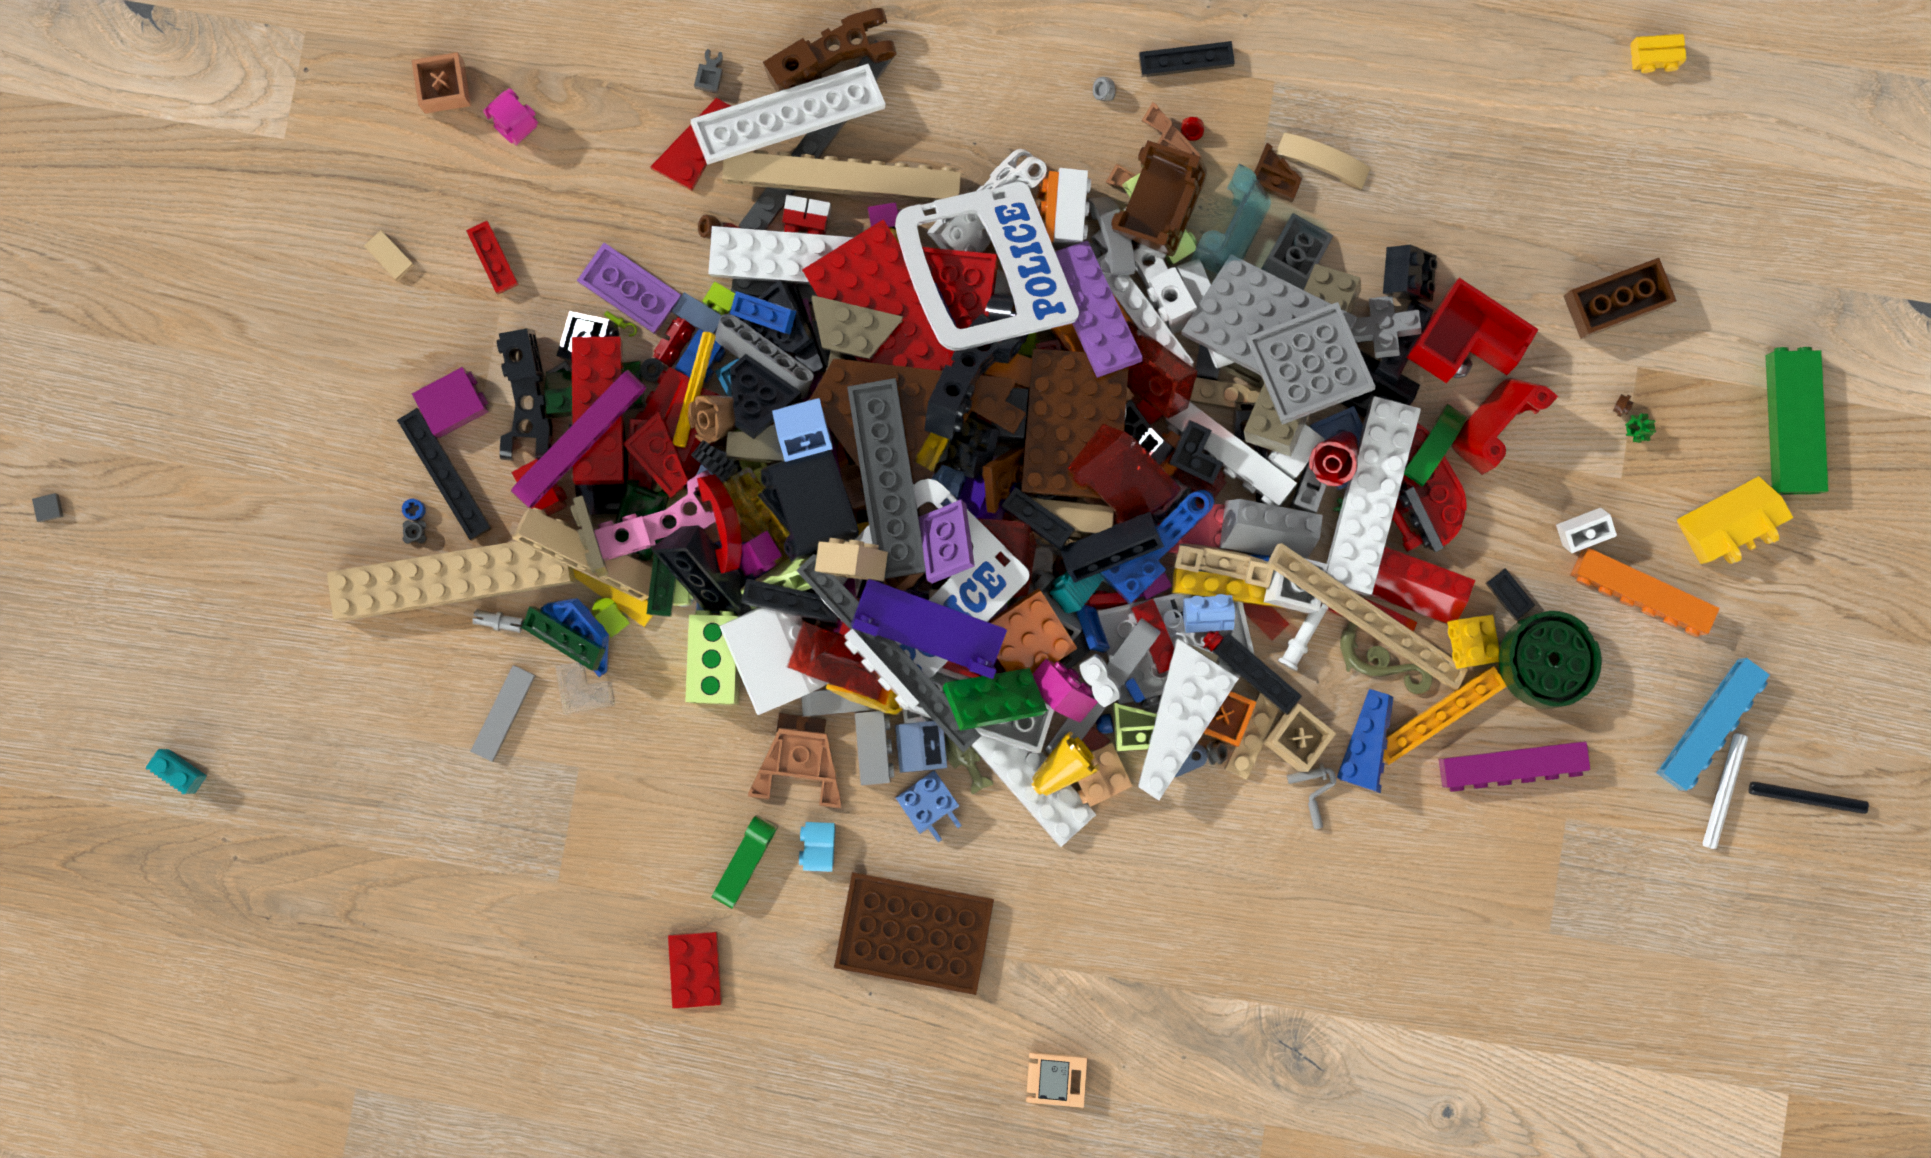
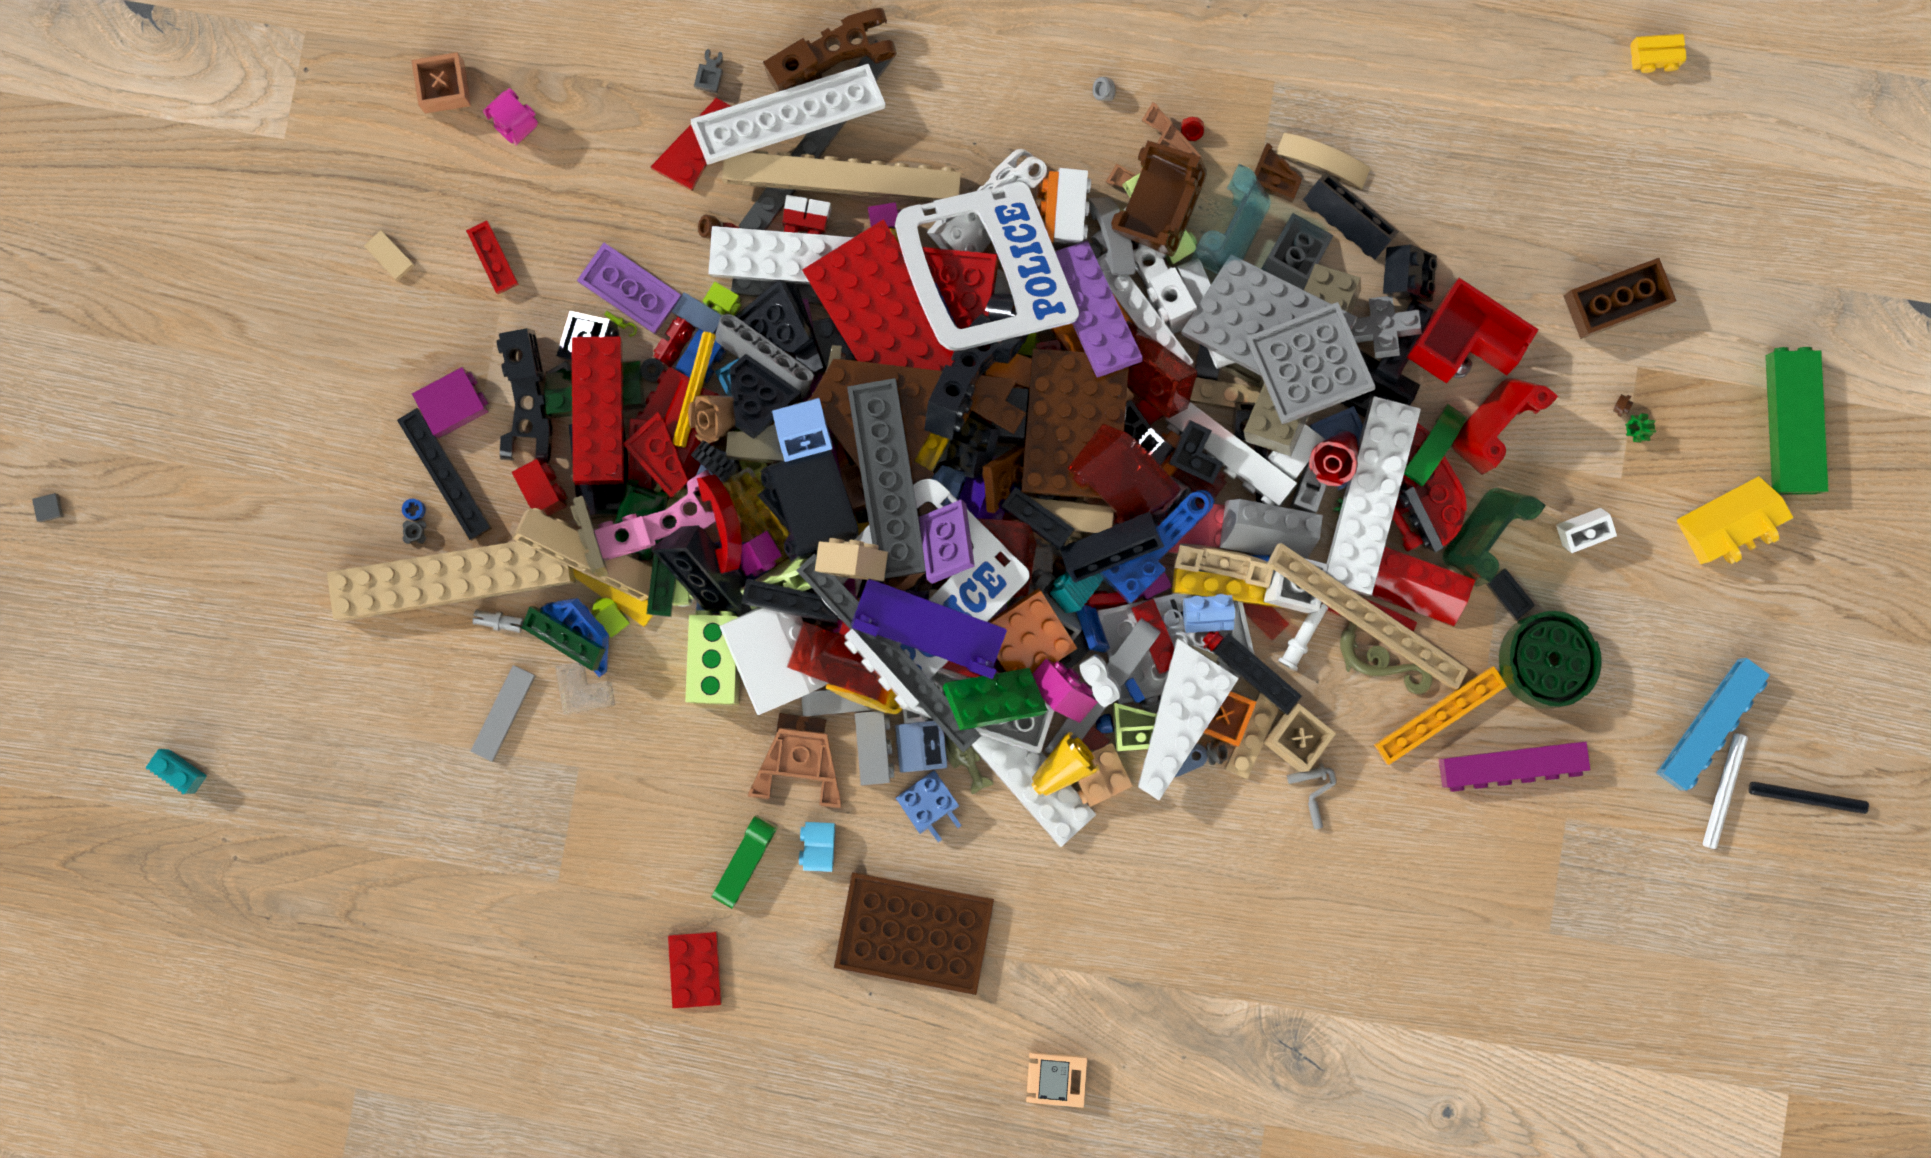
(578, 439): magenta beam -> none
(763, 312): blue plate -> none
(852, 328): dark tan wing -> none
(1186, 59): black plate -> none
(1350, 216): none -> black brick
(1365, 751): blue wing -> none
(1469, 549): none -> clear green windscreen
(1473, 641): yellow plate -> none
(1645, 592): orange brick -> none

